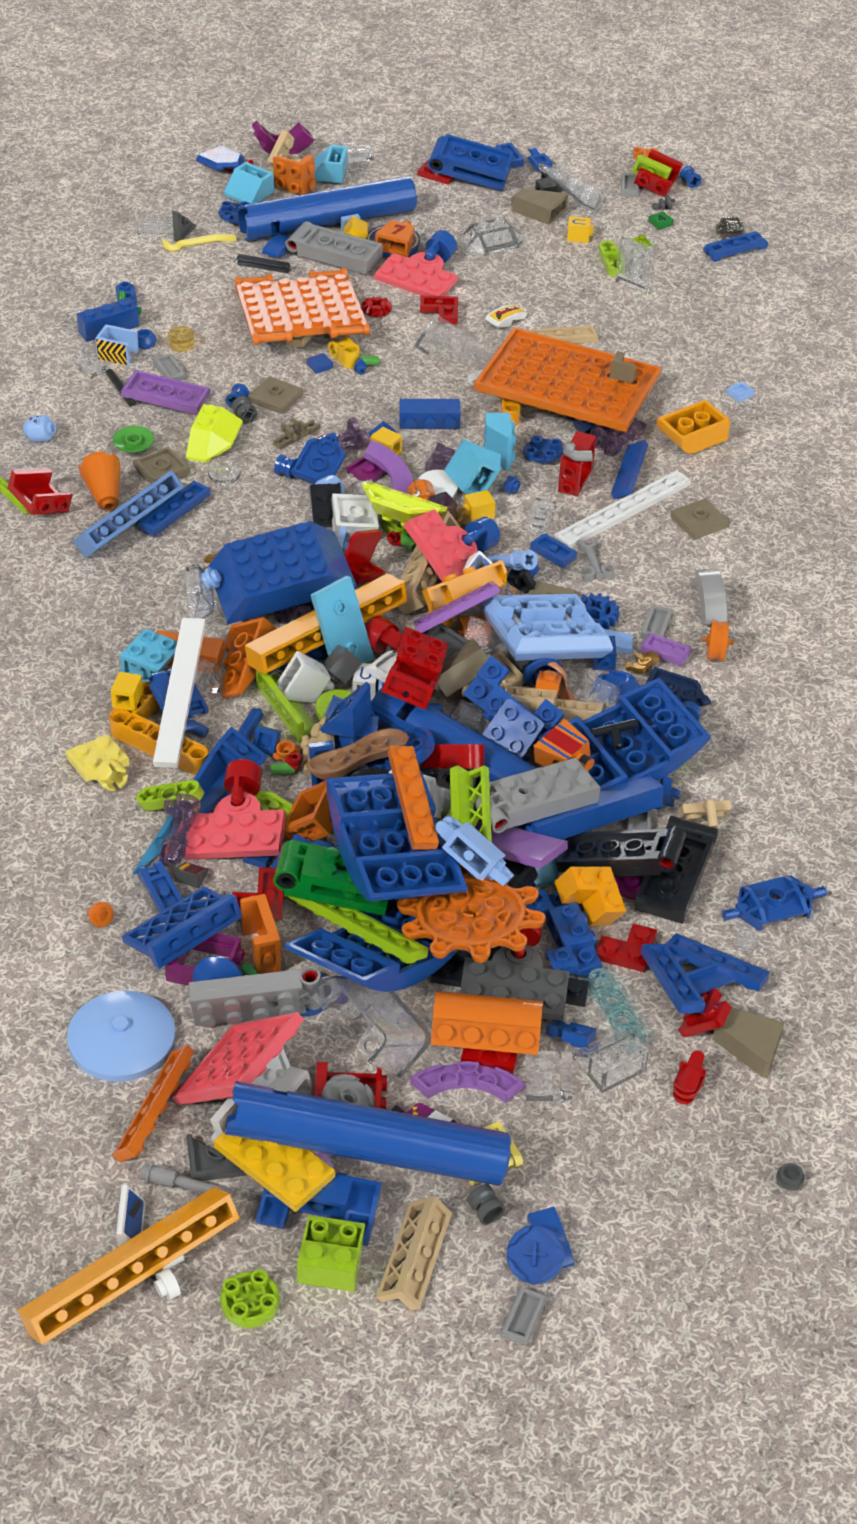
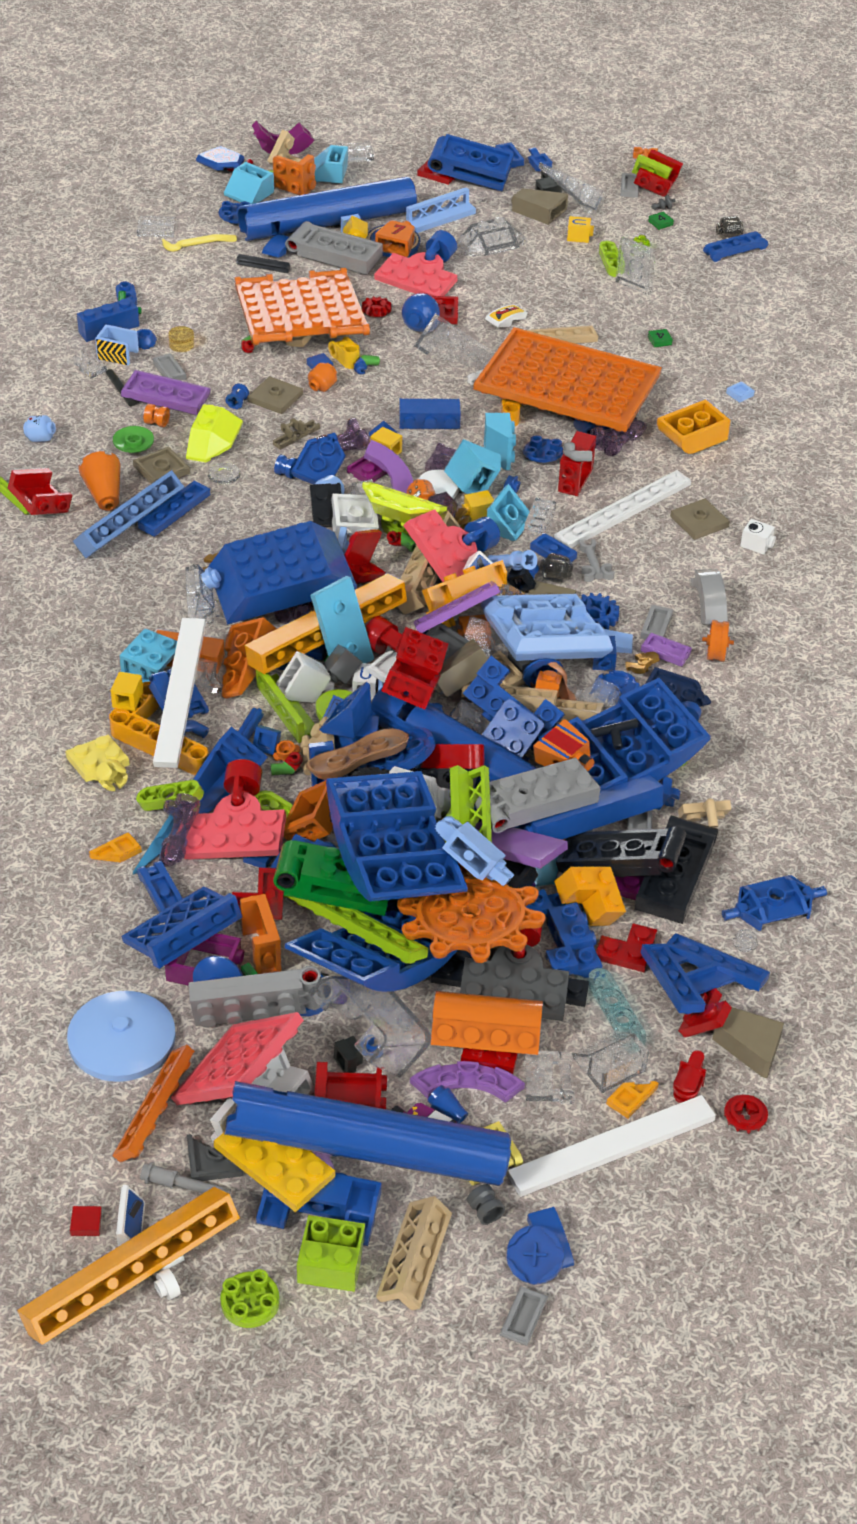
(86, 1221): none -> red tile
(100, 914): orange plate -> none
(117, 849): none -> light orange tile
(156, 415): none -> orange wheel
(181, 226): dark grey tile -> none
(190, 874): dark grey slope -> none
(244, 409): dark grey wheel -> none
(246, 345): none -> red arm
(322, 377): none -> orange head
(347, 1054): none -> pearl dark grey piece
(348, 1089): light grey plate -> none
(413, 798): orange plate -> none
(419, 311): none -> blue brick
(438, 215): none -> light blue fence
(446, 1103): none -> blue cone
(508, 513): none -> medium azure slope
(556, 568): none -> clear smoke head
(573, 1033): blue plate -> none
(610, 1145): none -> white tile
(622, 370): dark tan panel -> none
(629, 469): blue tile -> none
(630, 1097): none -> light orange tile
(660, 338): none -> green tile
(686, 176): blue bush -> none
(753, 1106): none -> red gear
(758, 536): none -> white brick
(790, 1177): dark grey plate -> none

